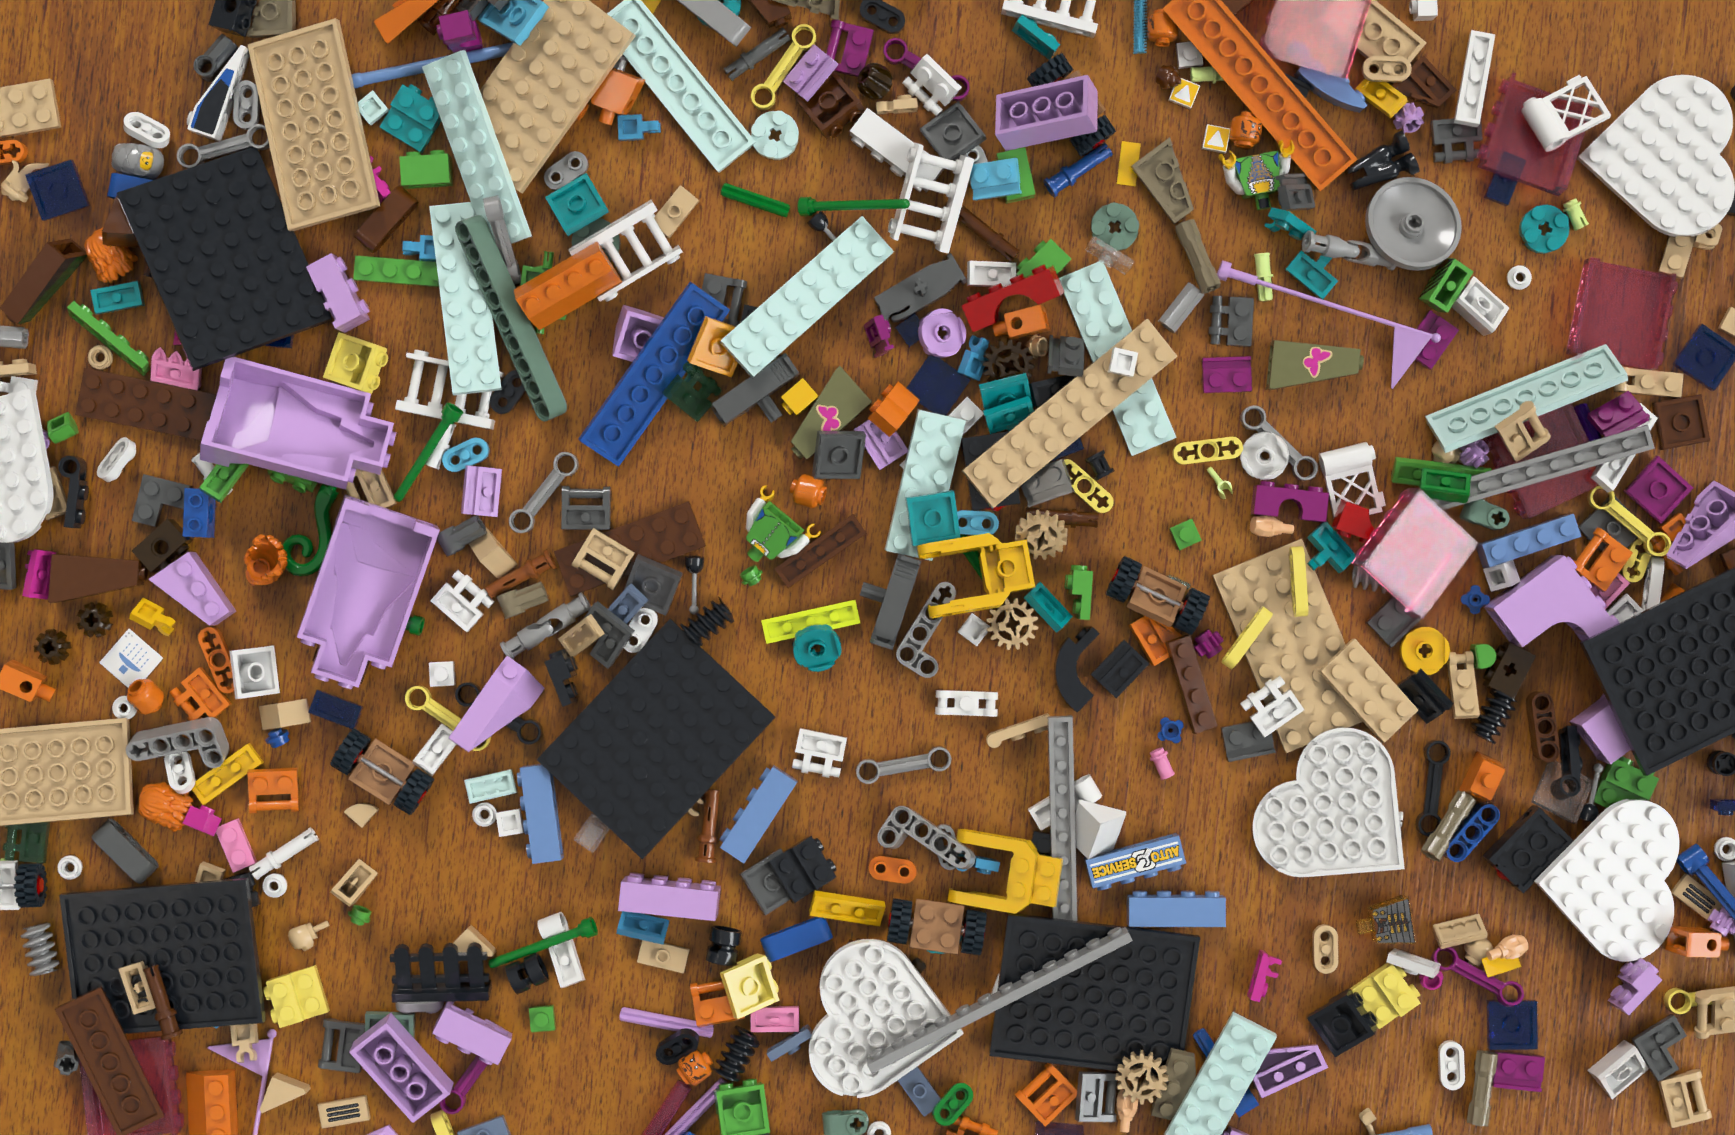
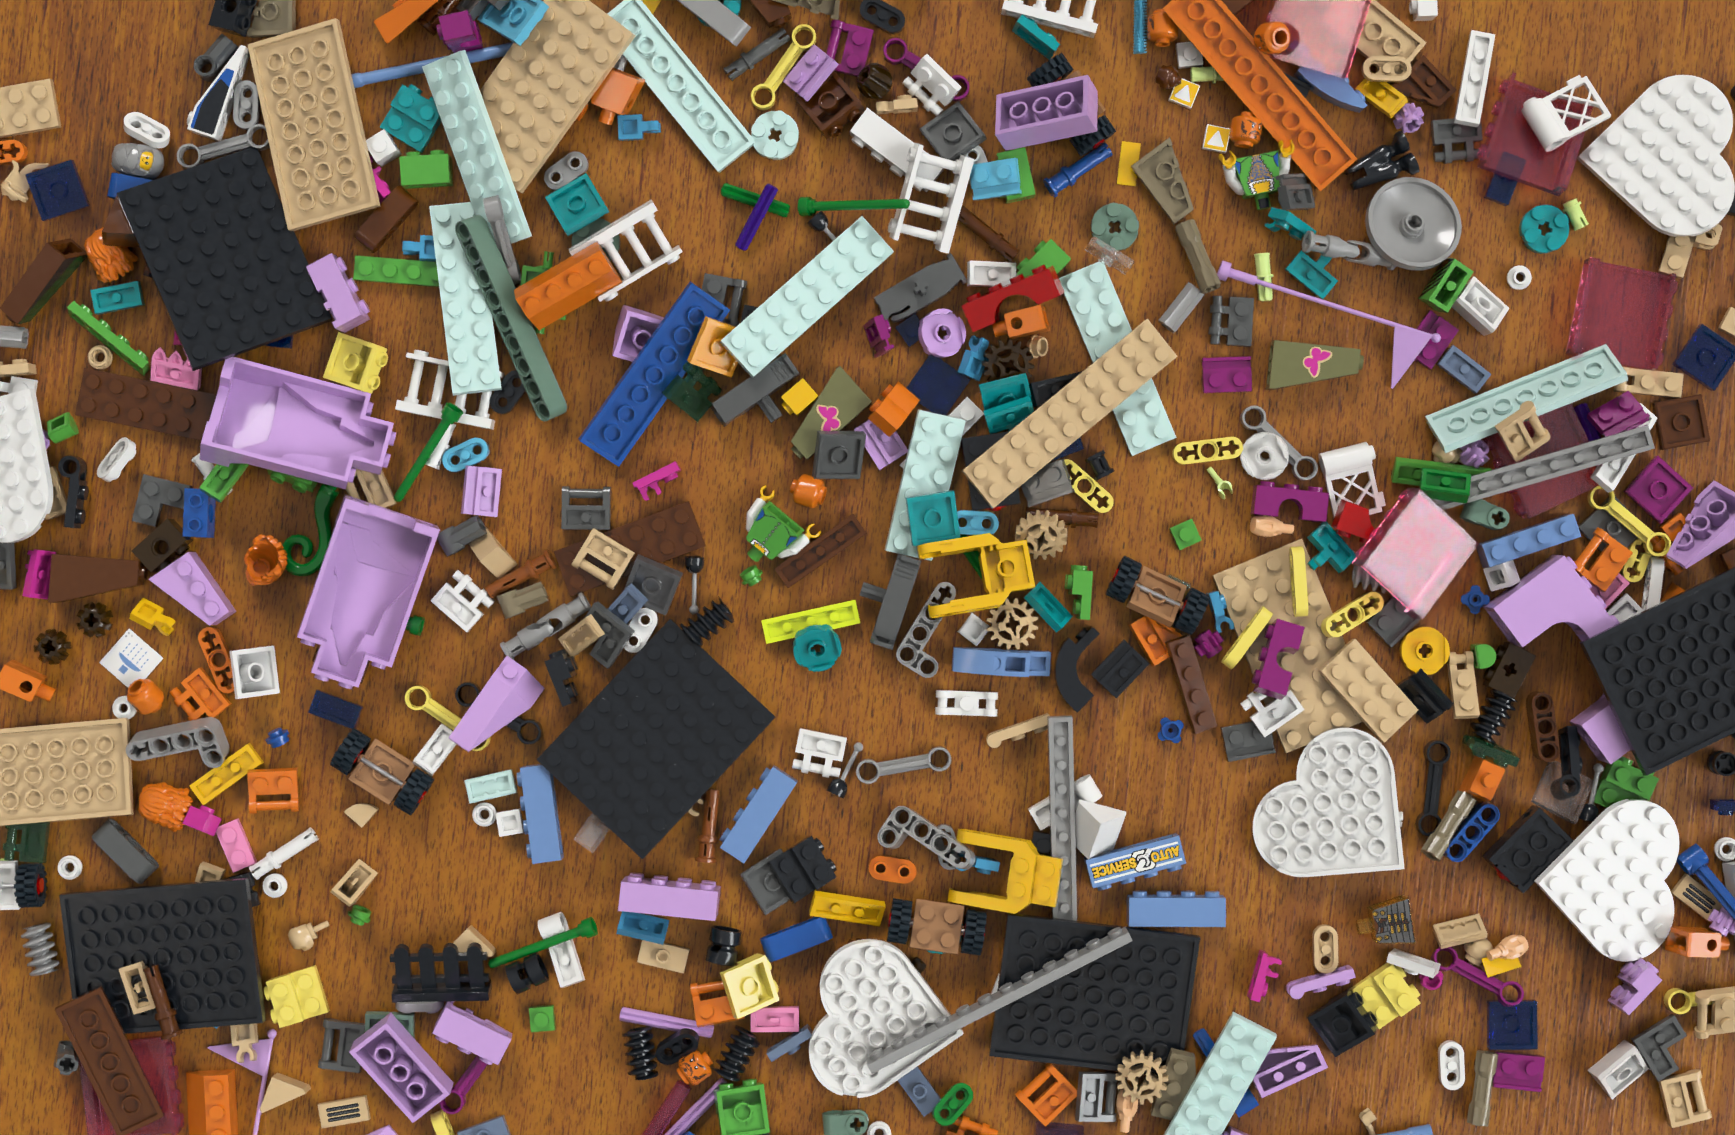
(180, 772): white plate -> none
(284, 714): tan slope -> none
(372, 108): light aqua plate -> none
(383, 148): none -> white brick
(442, 673): white plate -> none
(544, 492): light grey piece -> none
(641, 1053): none -> black piece
(666, 473): none -> dark pink plate
(675, 211): tan plate -> none
(756, 217): none -> dark purple axle
(839, 786): none -> hinge
(1001, 662): none -> medium blue slope
(1066, 355): dark grey plate -> none
(1123, 362): white plate -> none
(1162, 763): bright pink pin -> none
(1217, 605): none -> dark azure plate
(1271, 678): none -> magenta arch
(1272, 37): none -> orange head
(1320, 981): none -> lavender plate
(1341, 614): none -> light yellow beam
(1464, 369): none -> sand blue plate
(1482, 749): none -> clear green plate

